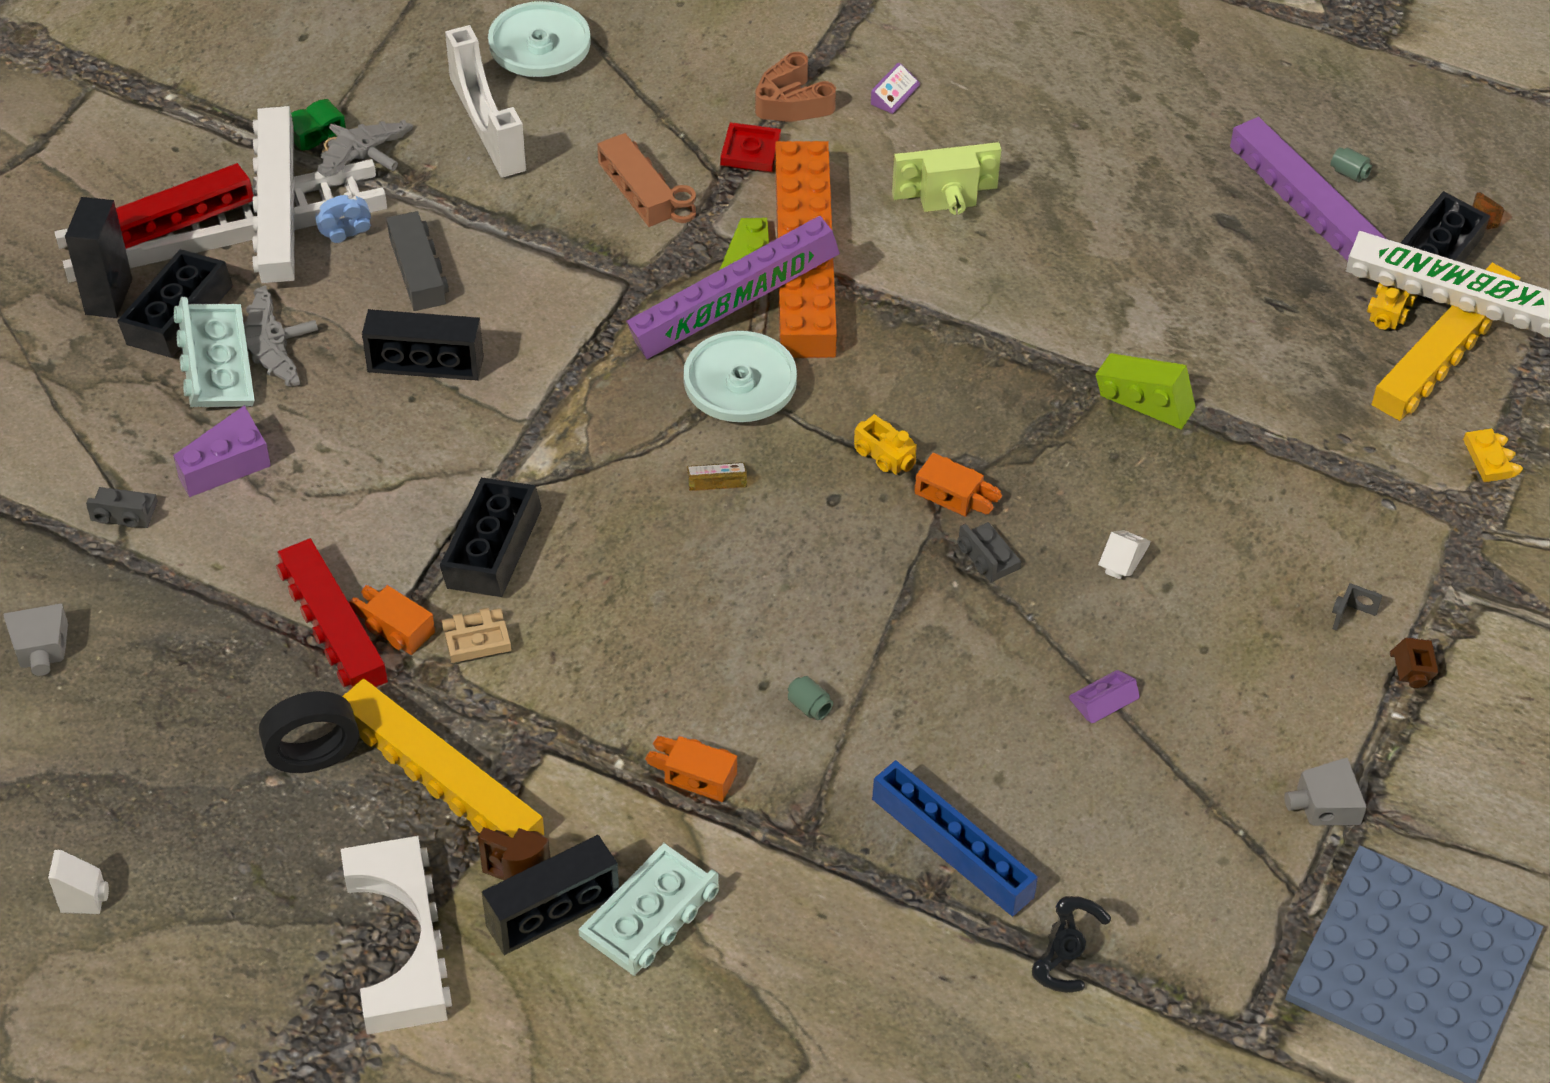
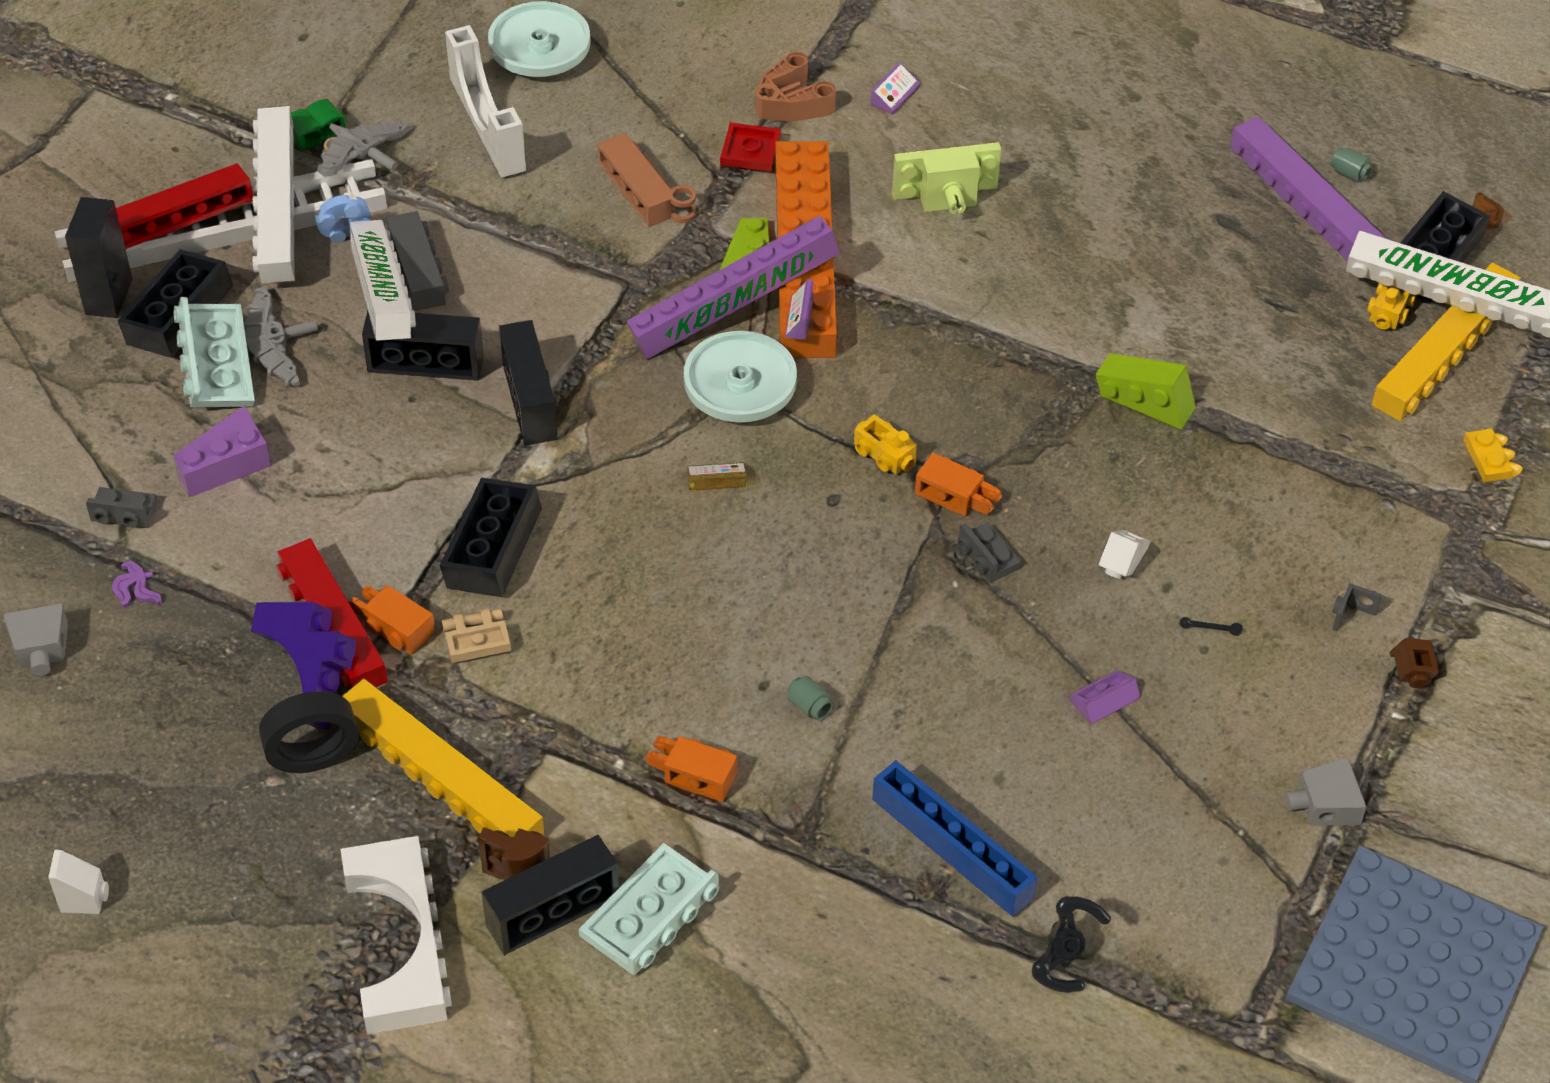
(135, 578): none -> medium lavender piece
(306, 636): none -> dark purple arch
(381, 280): none -> white brick
(528, 382): none -> black brick
(800, 312): none -> medium lavender slope
(1235, 629): none -> black hinge

